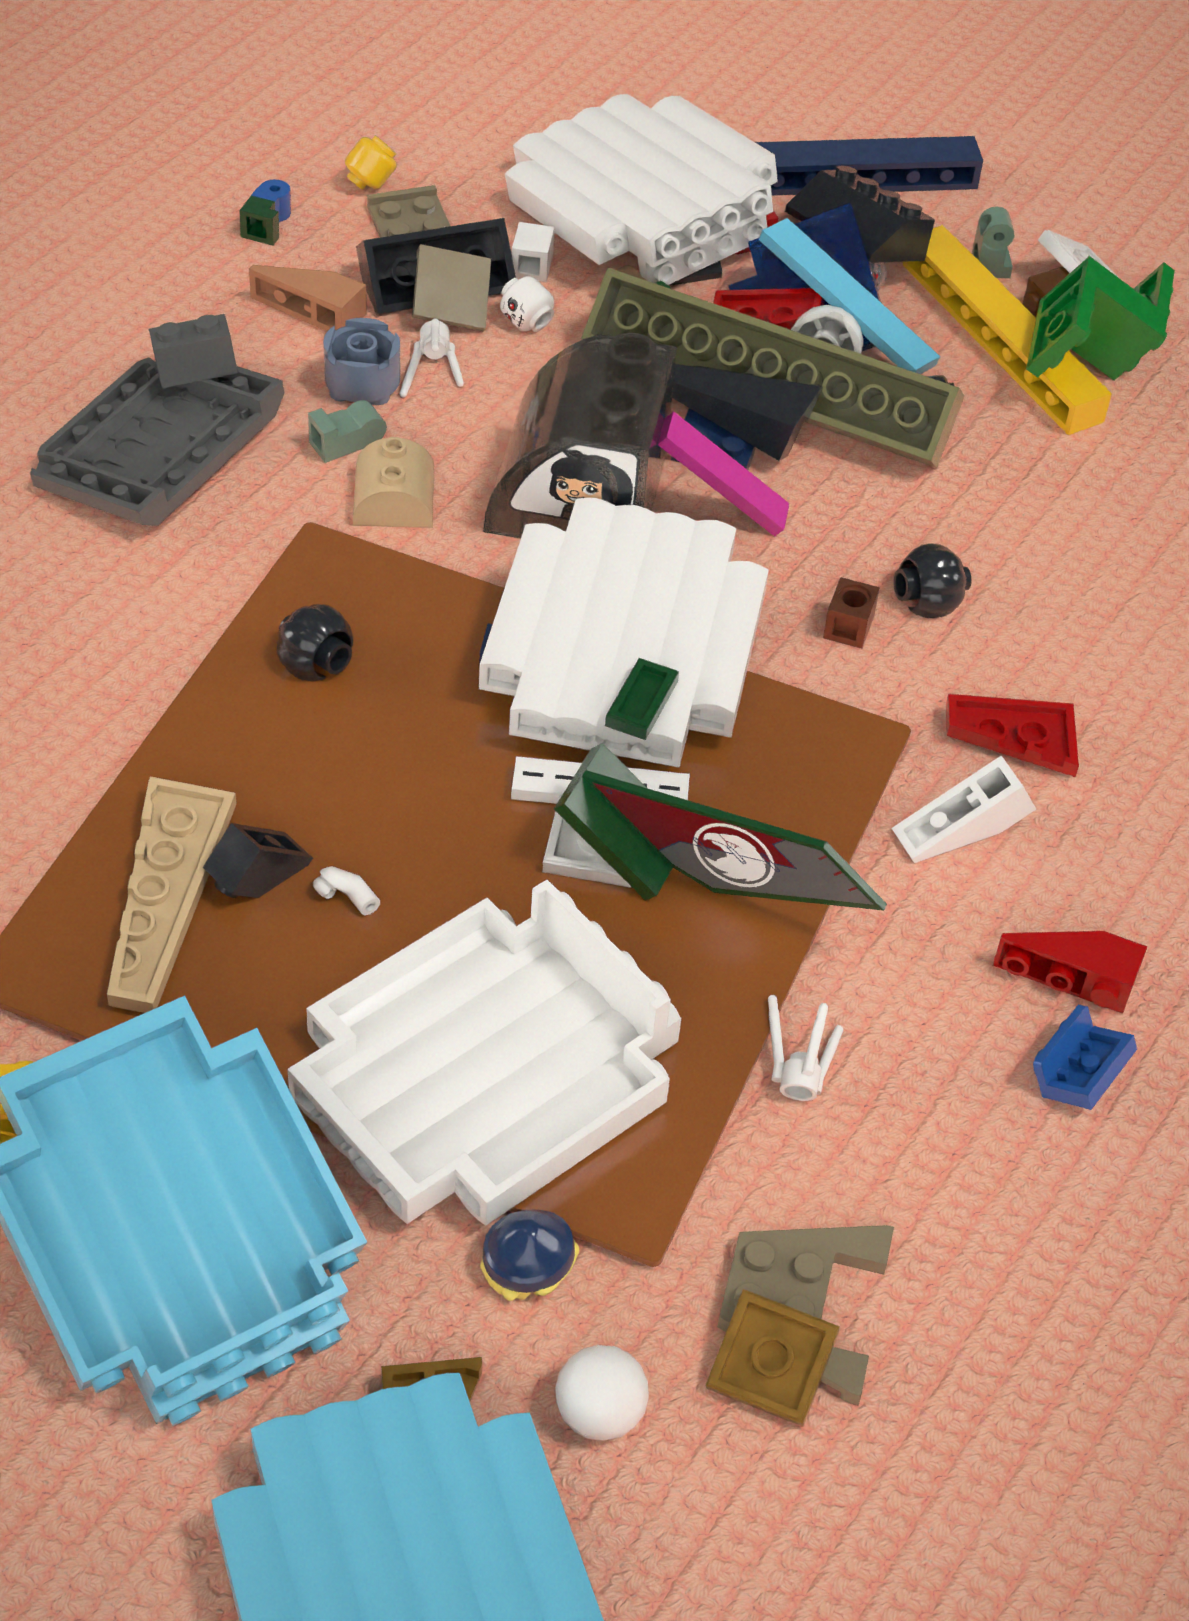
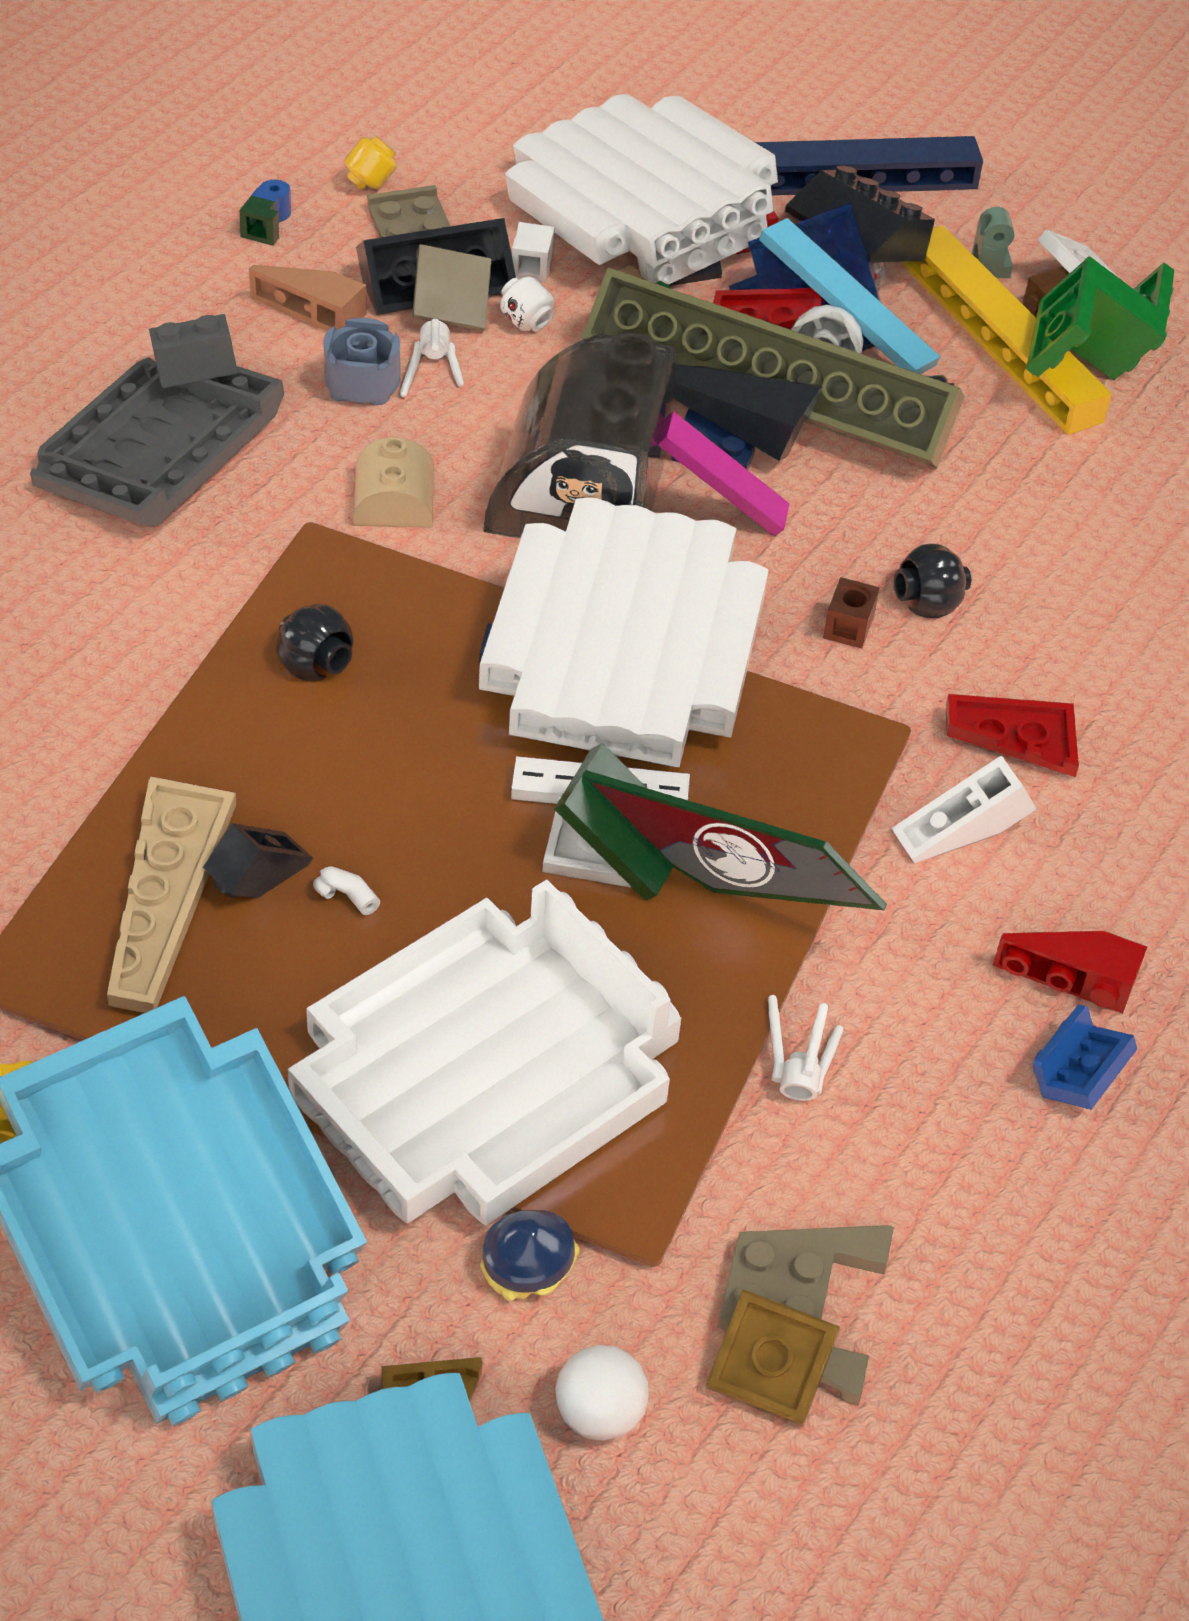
(345, 430): sand green leg -> none
(642, 698): dark green tile -> none

